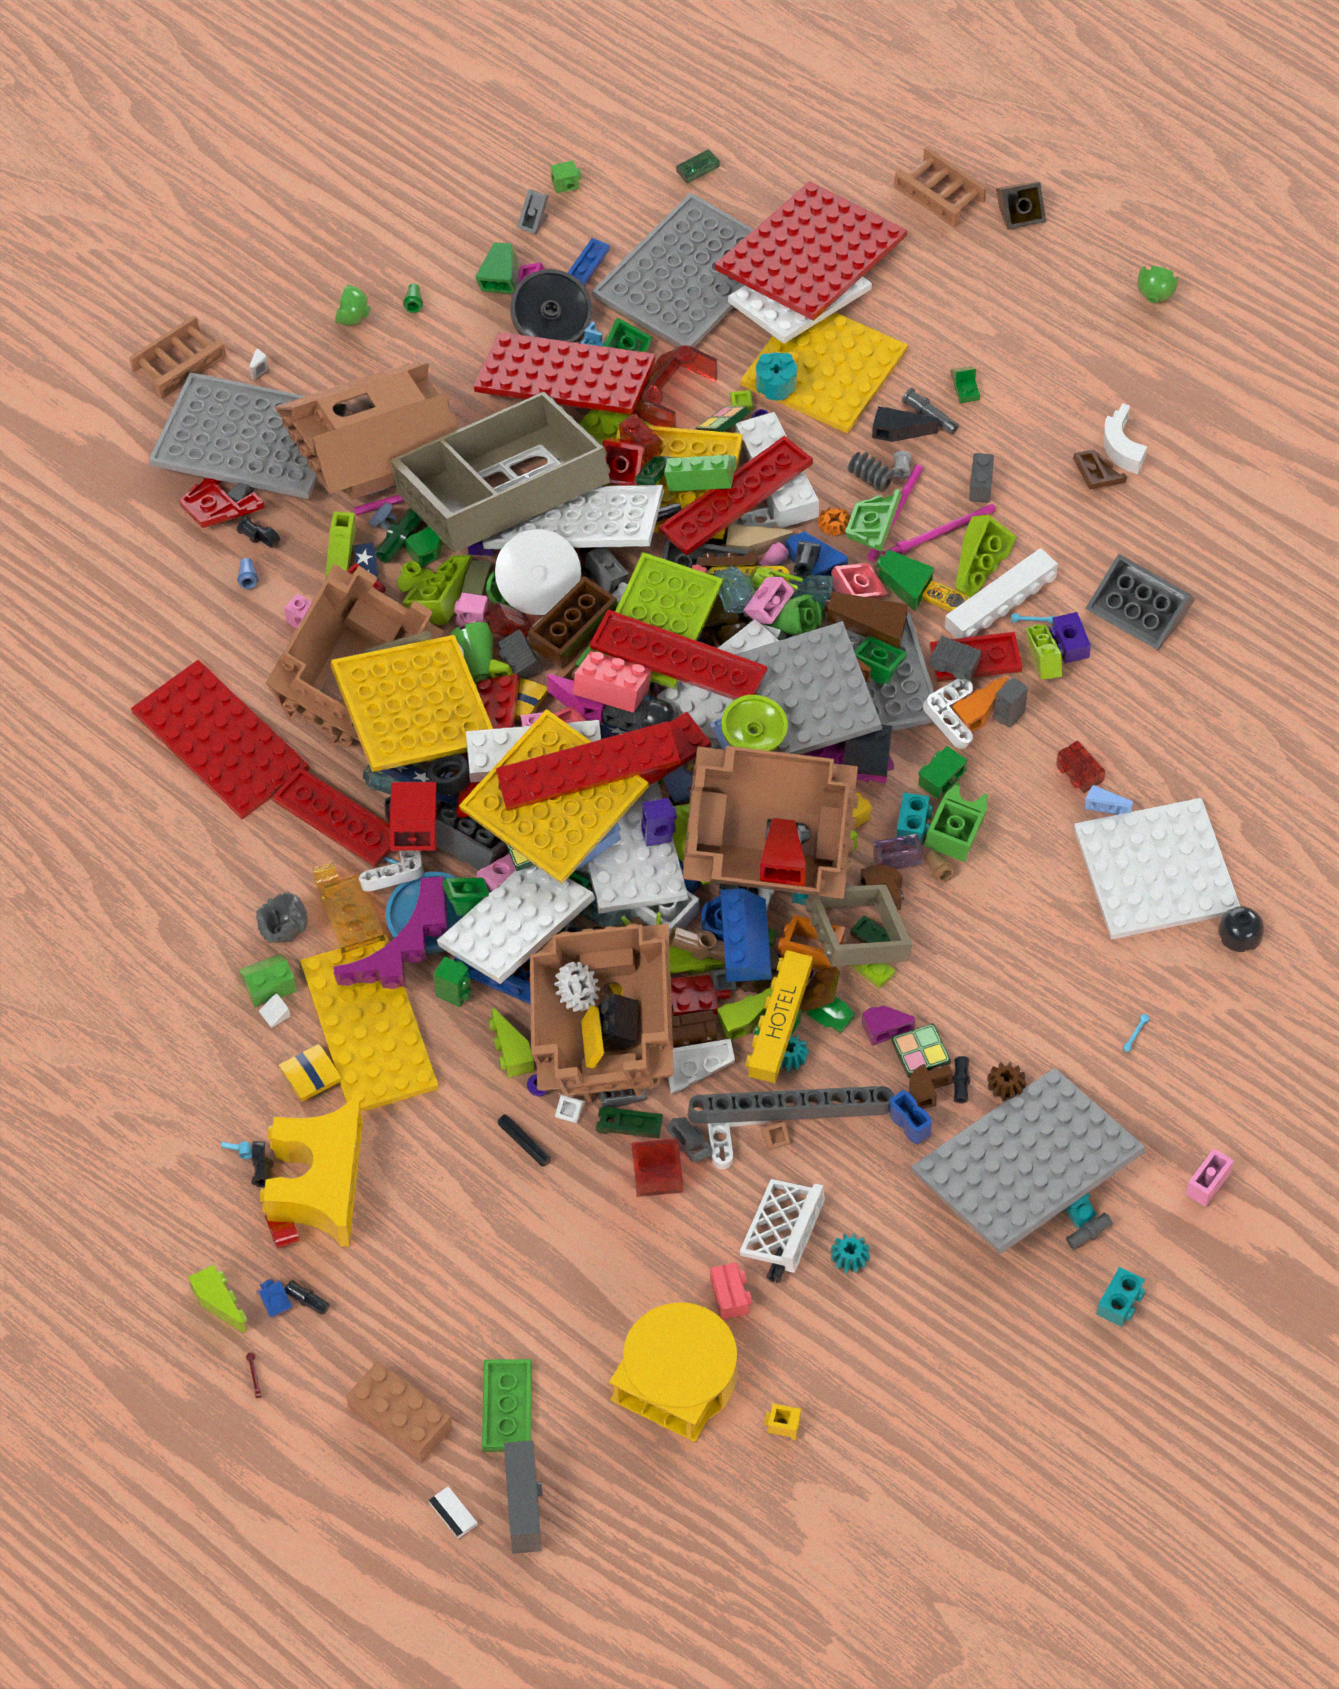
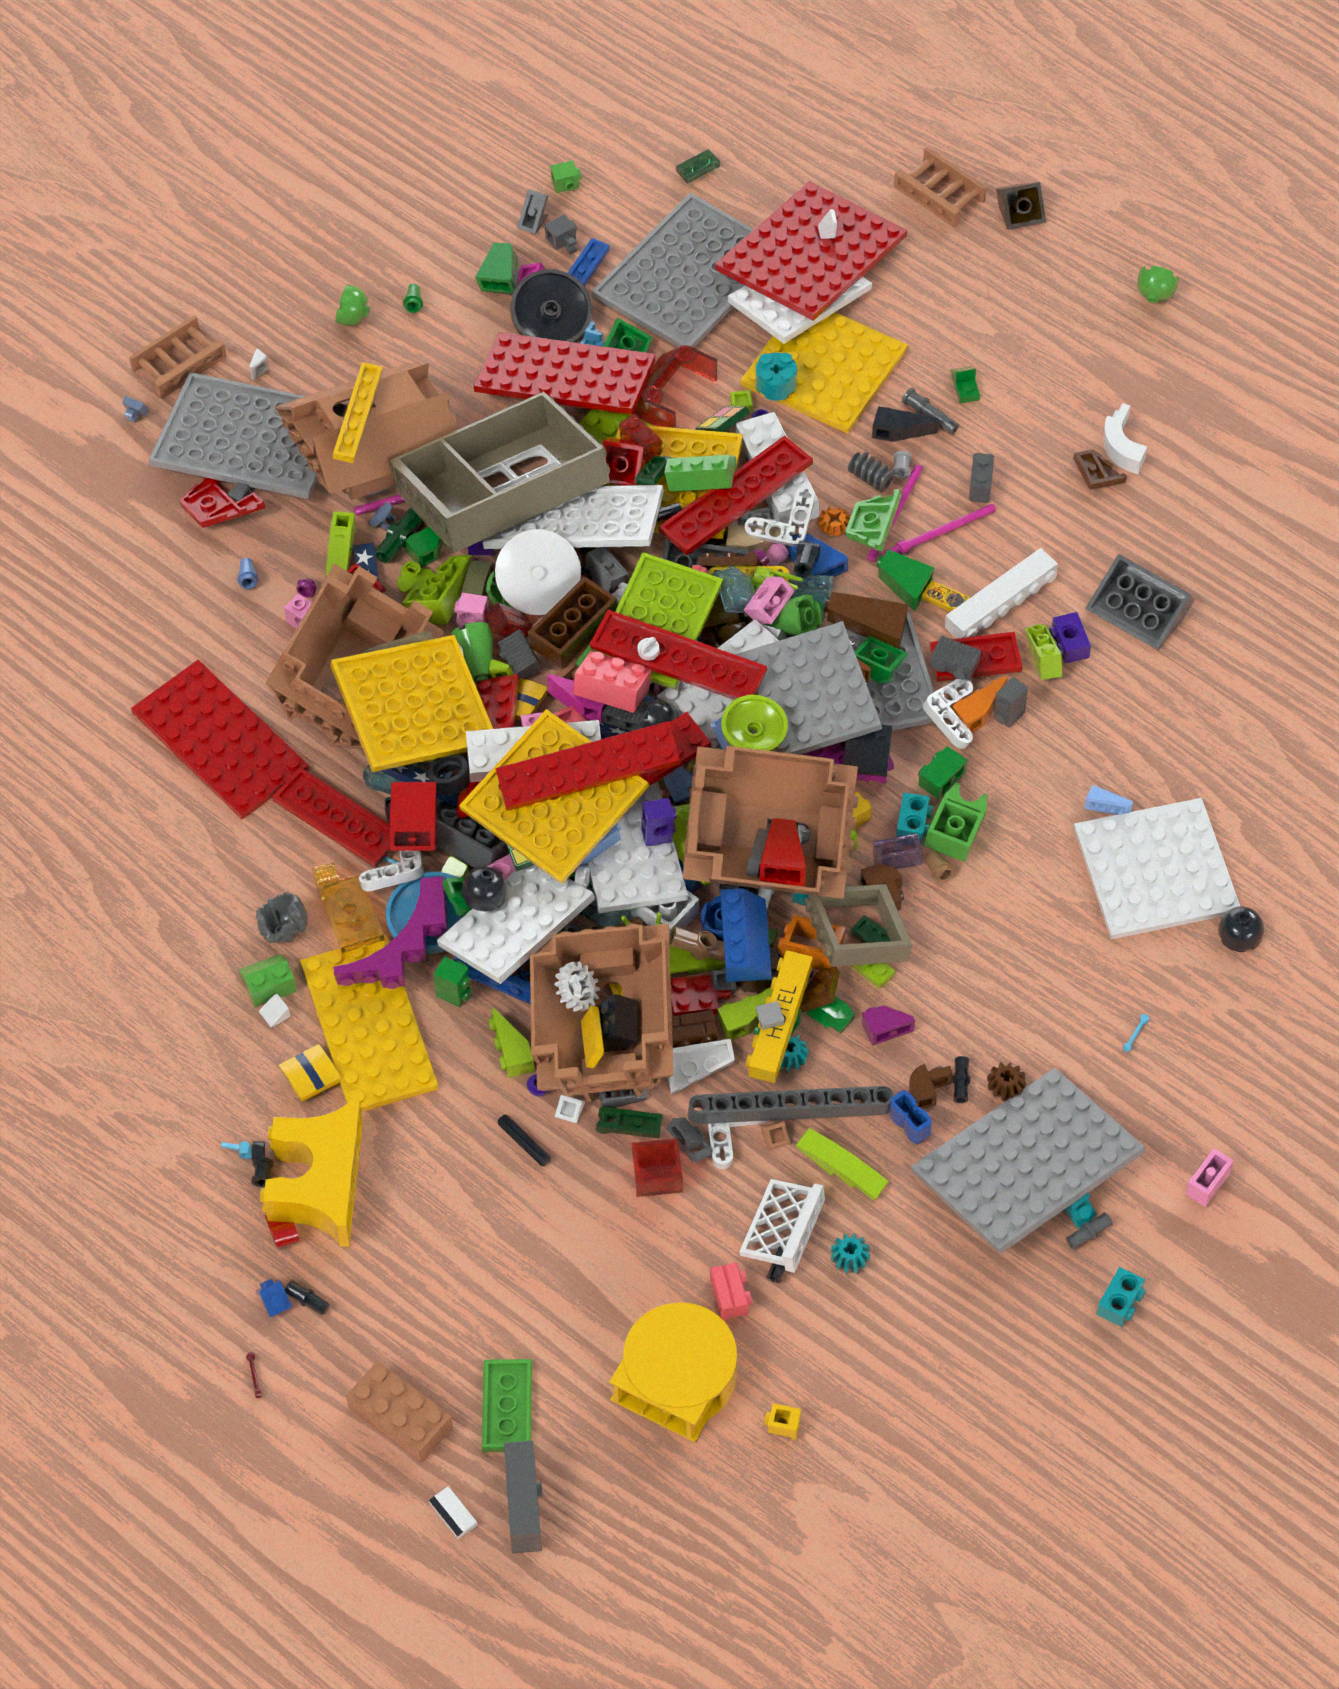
(134, 409): none -> sand blue tile
(213, 1296): lime slope -> none
(258, 533): black connector -> none
(306, 587): none -> magenta plate
(357, 412): none -> yellow plate
(455, 867): none -> slope
(483, 889): none -> black cylinder
(562, 233): none -> dark grey brick
(582, 876): none -> white tile
(648, 648): none -> white tile
(757, 852): none -> dark grey beam
(763, 559): none -> magenta plate
(769, 1015): none -> light grey tile
(786, 529): none -> white beam
(828, 225): none -> white slope
(842, 1163): none -> lime slope
(858, 580): coral slope -> none
(920, 1048): tile -> none
(982, 550): lime wedge -> none
(1015, 618): medium azure hinge -> none
(1080, 767): clear red brick -> none

